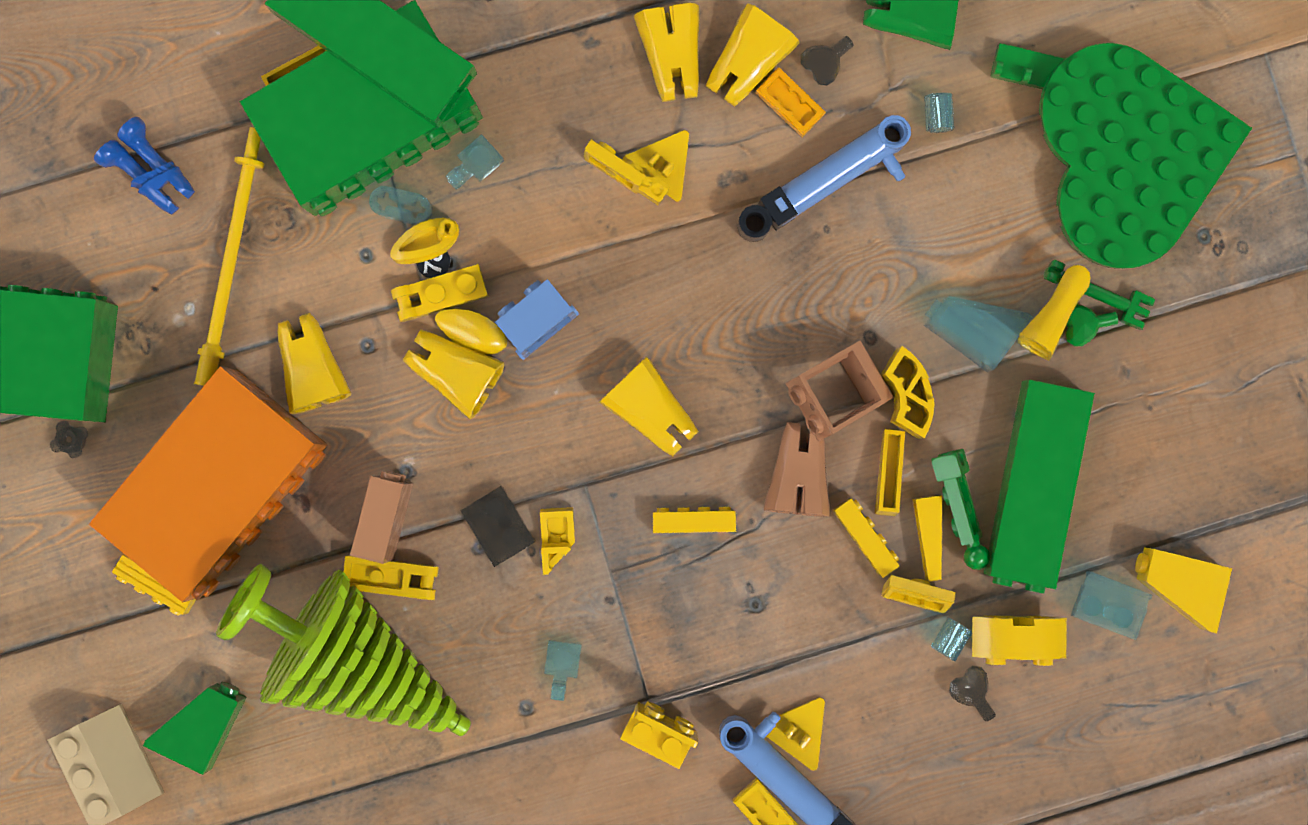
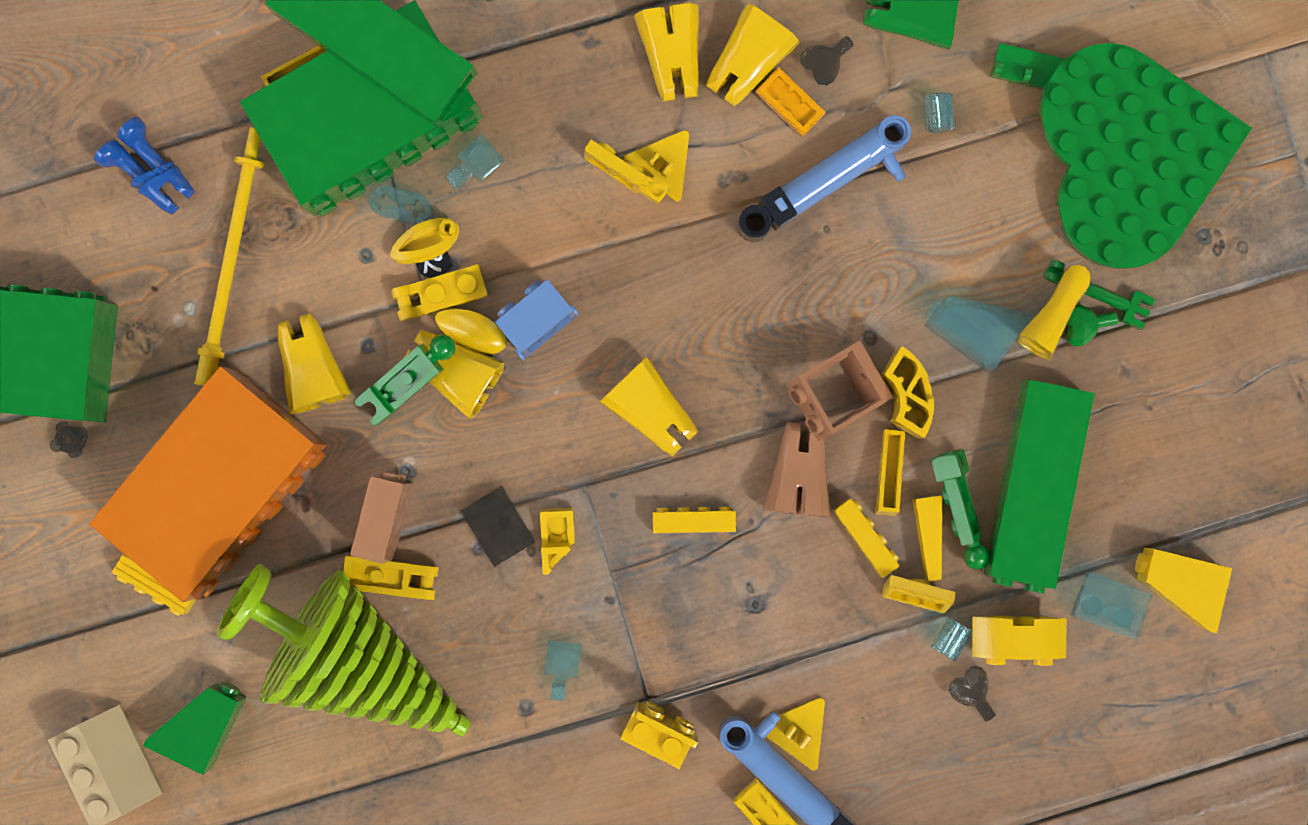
(407, 378): none -> plate

